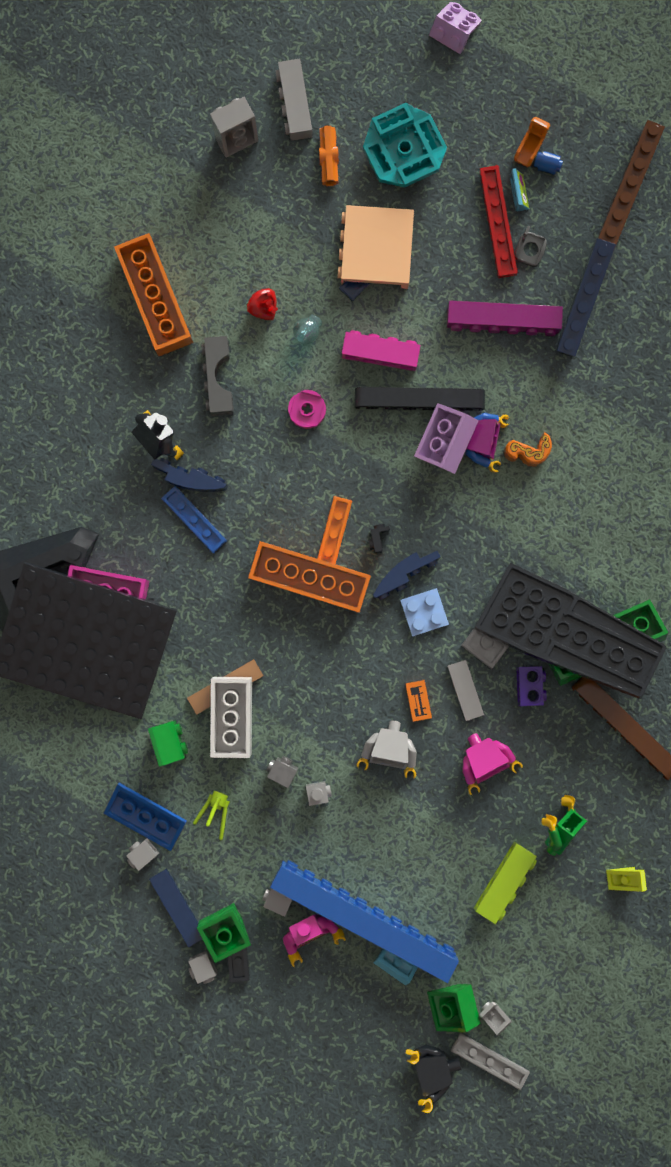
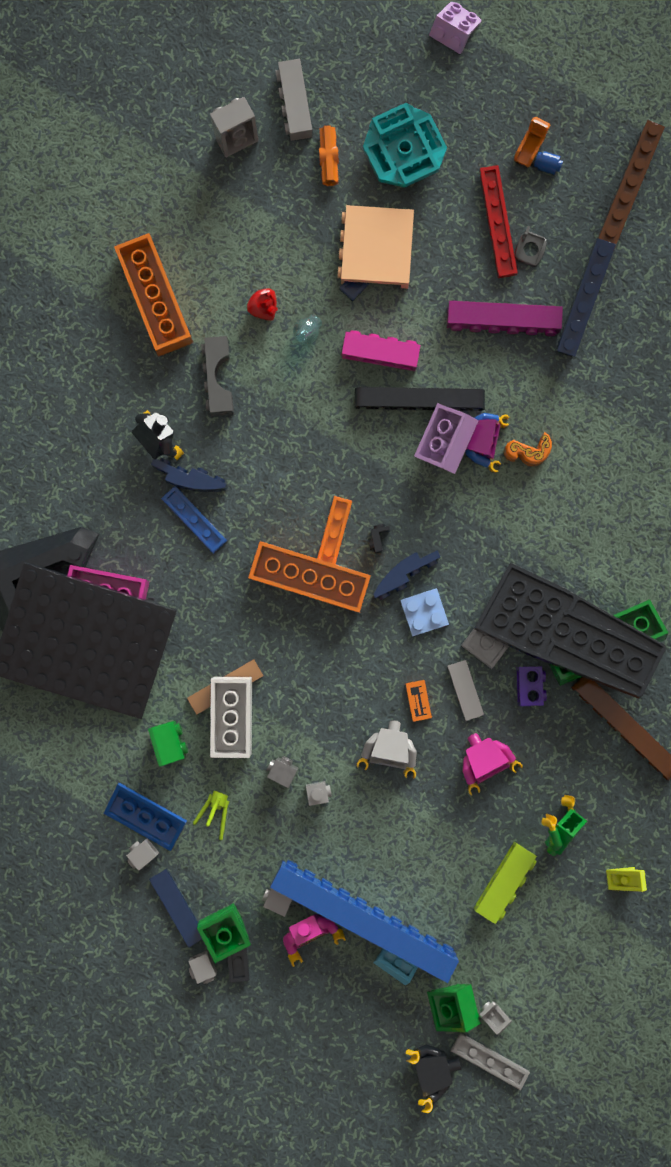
(313, 418): dark pink plate -> none
(518, 190): medium azure slope -> none

